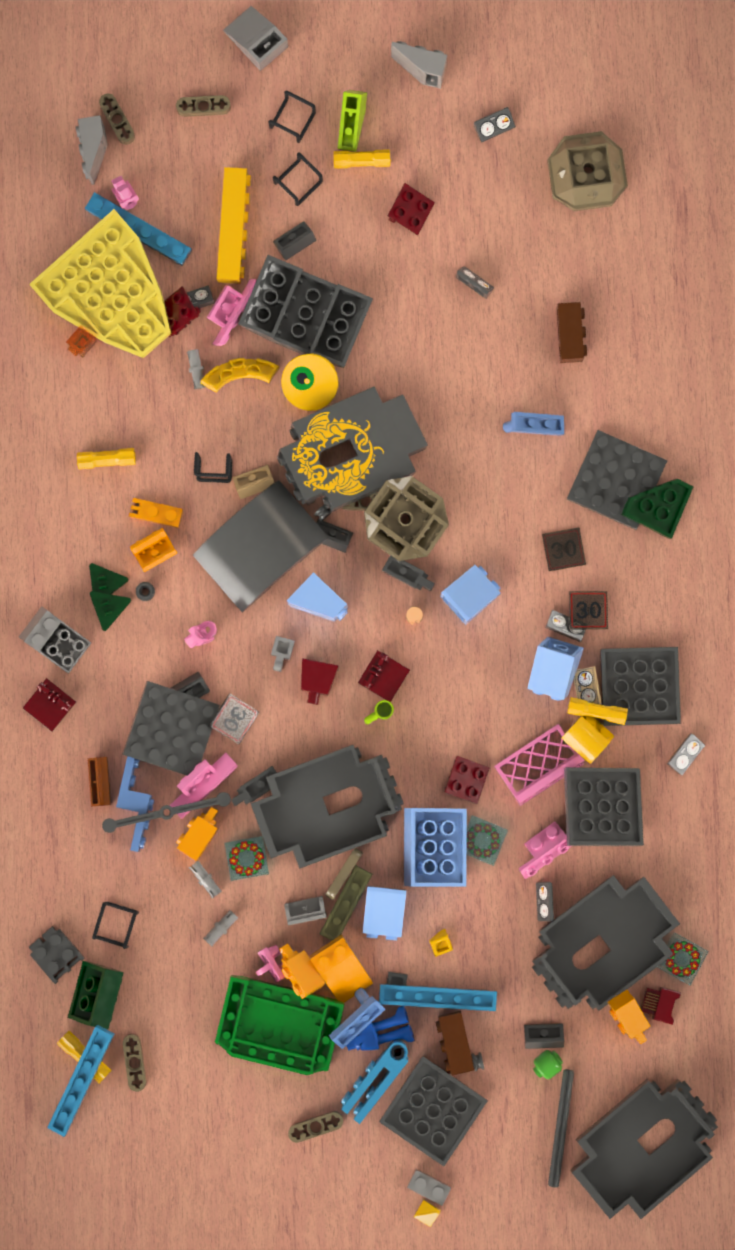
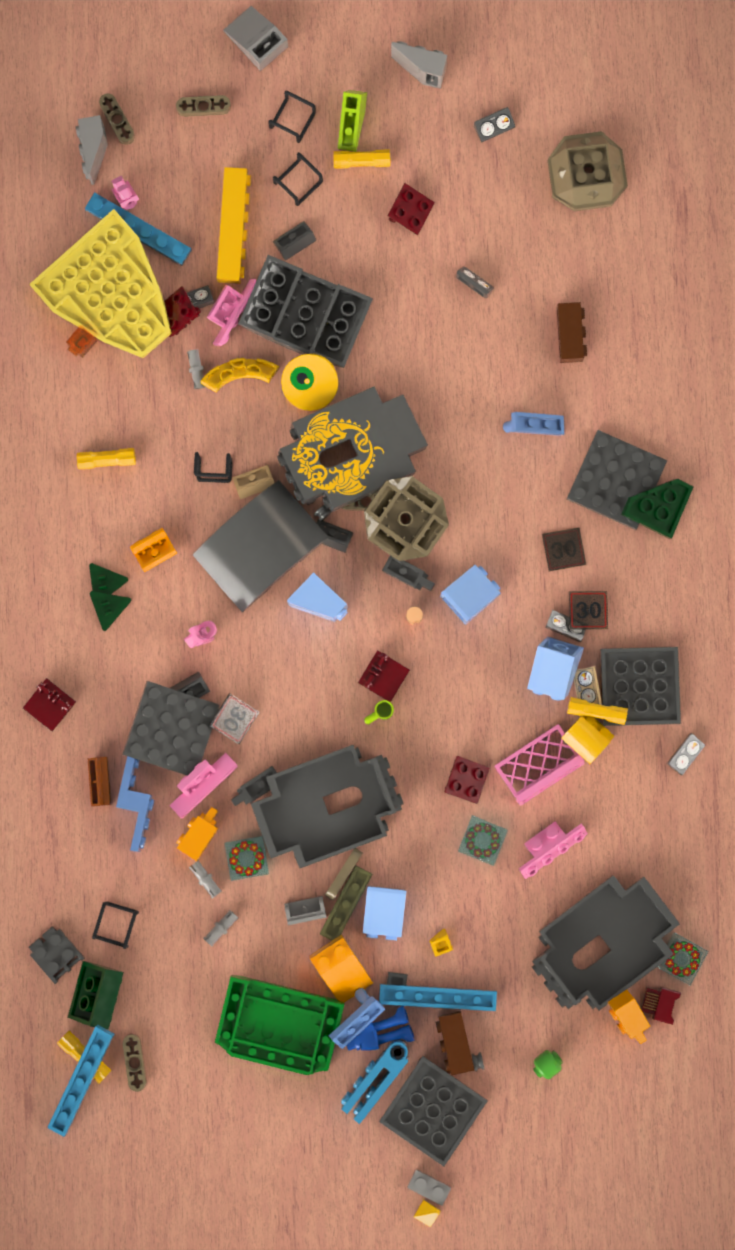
(54, 639): light grey slope -> none
(109, 825): dark grey piece -> none
(143, 585): dark grey plate -> none
(156, 513): light orange hinge -> none
(267, 956): bright pink hips -> none
(282, 650): light grey plate -> none
(300, 971): light orange hinge -> none
(303, 1137): dark tan beam -> none
(317, 679): dark red torso -> none
(435, 847): light blue slope -> none
(544, 898): slope -> none
(544, 1036): dark grey slope -> none
(561, 1126): dark grey axle -> none
(603, 806): dark grey plate -> none
(618, 1166): dark grey panel -> none

